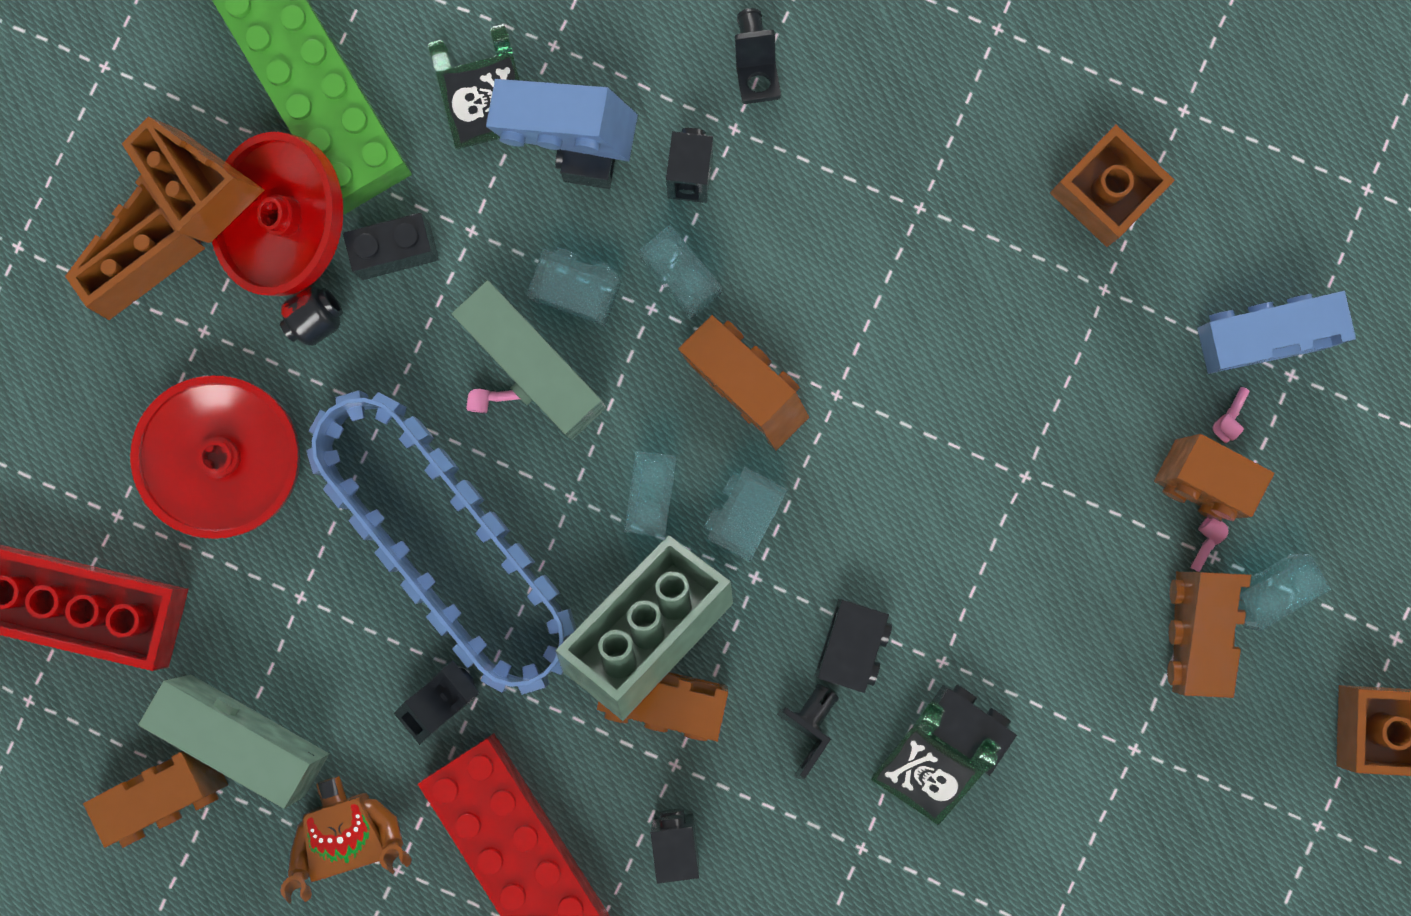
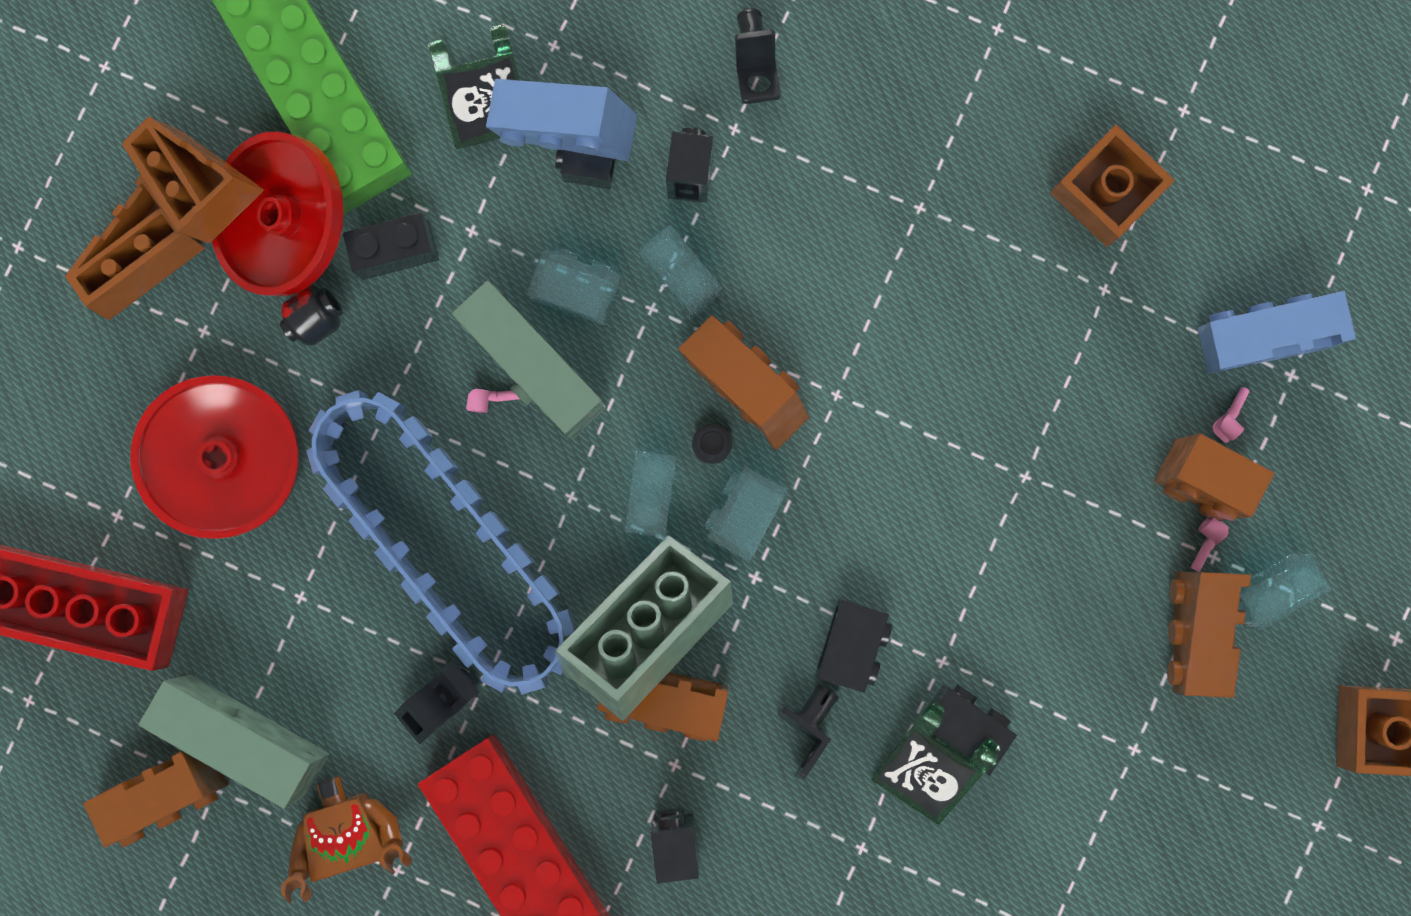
(712, 443): none -> black plate

